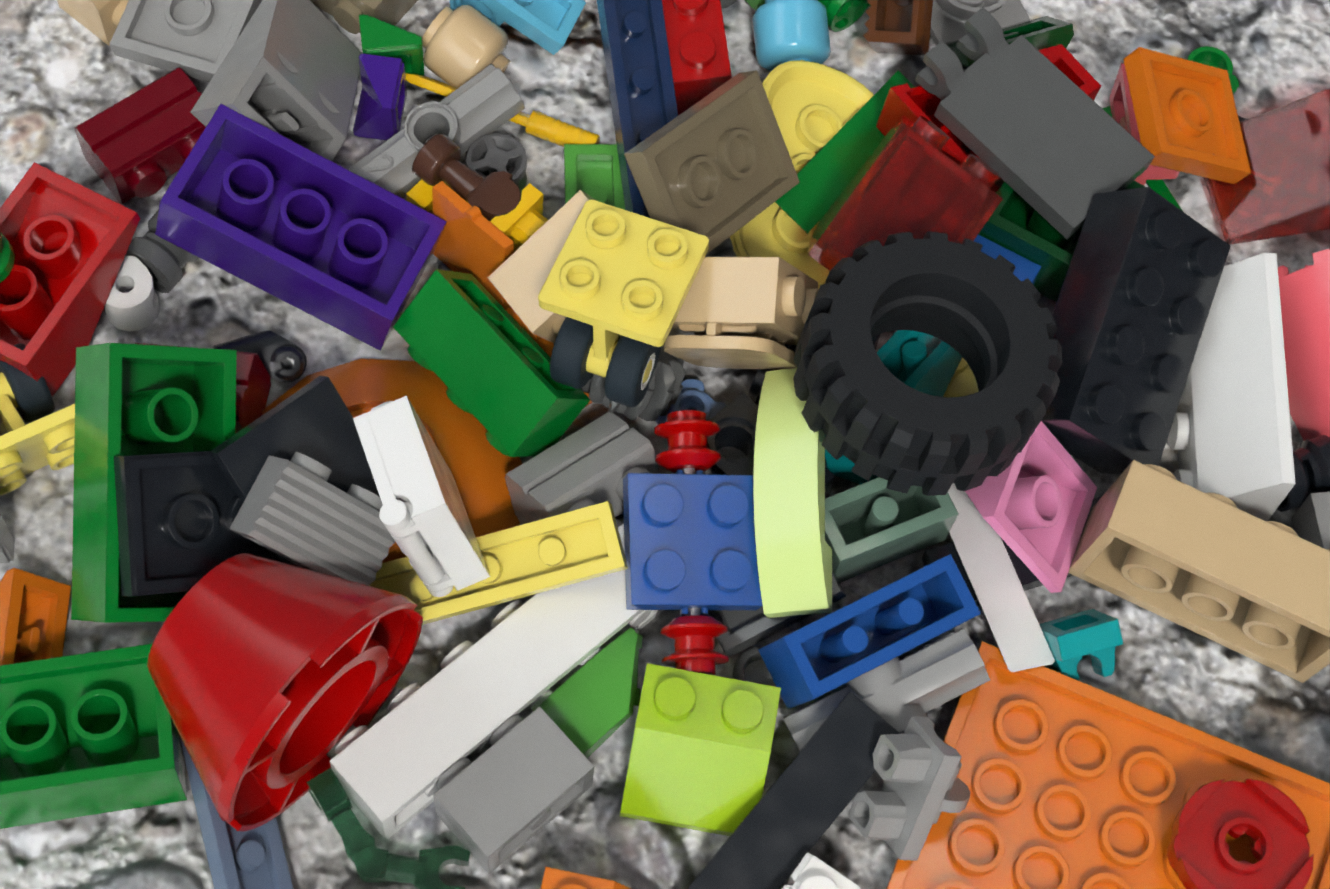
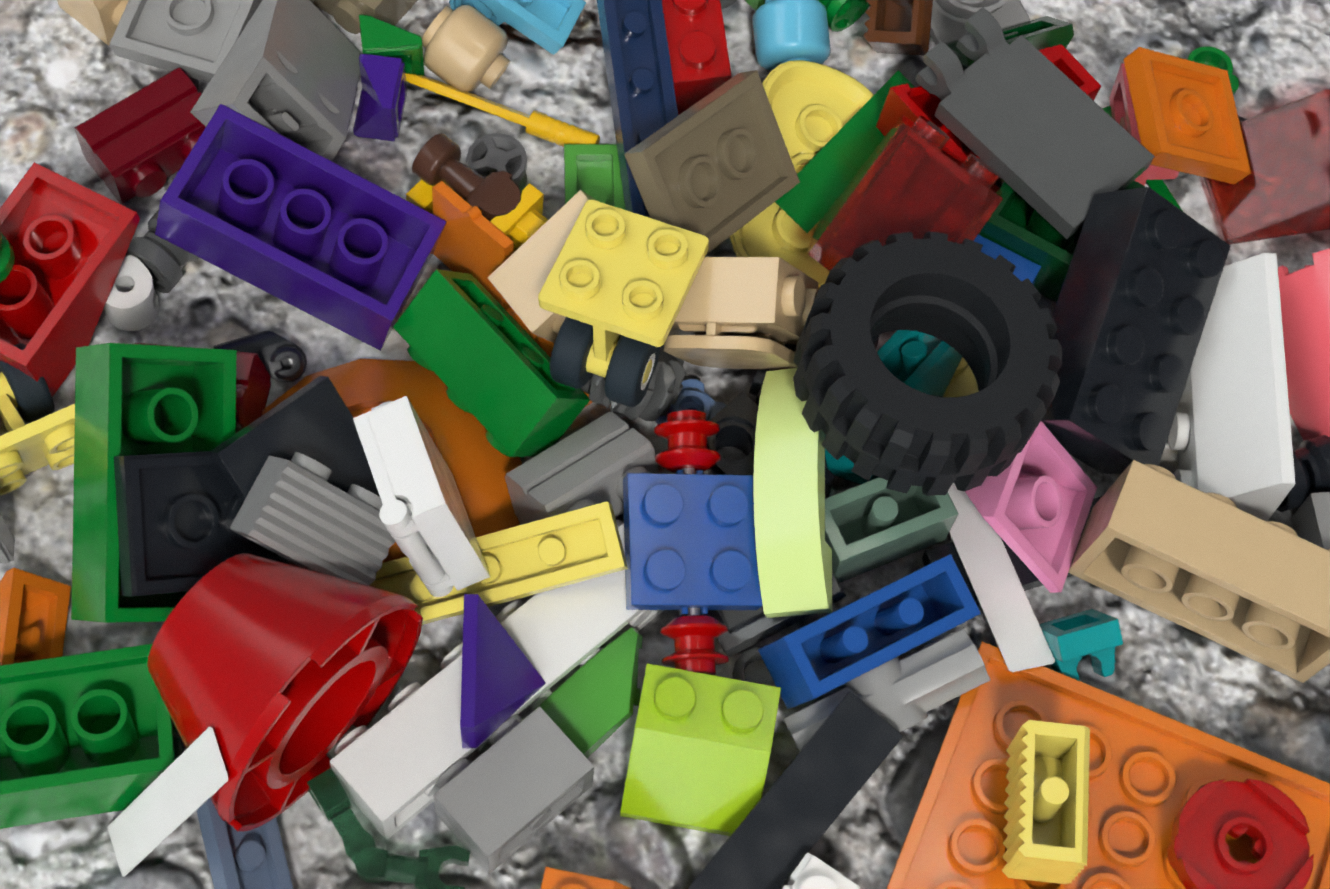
(168, 801): none -> white sticker
(464, 115): light grey piece -> none
(494, 674): none -> dark purple slope
(916, 788): light grey hips -> none
(1047, 802): none -> light yellow brick

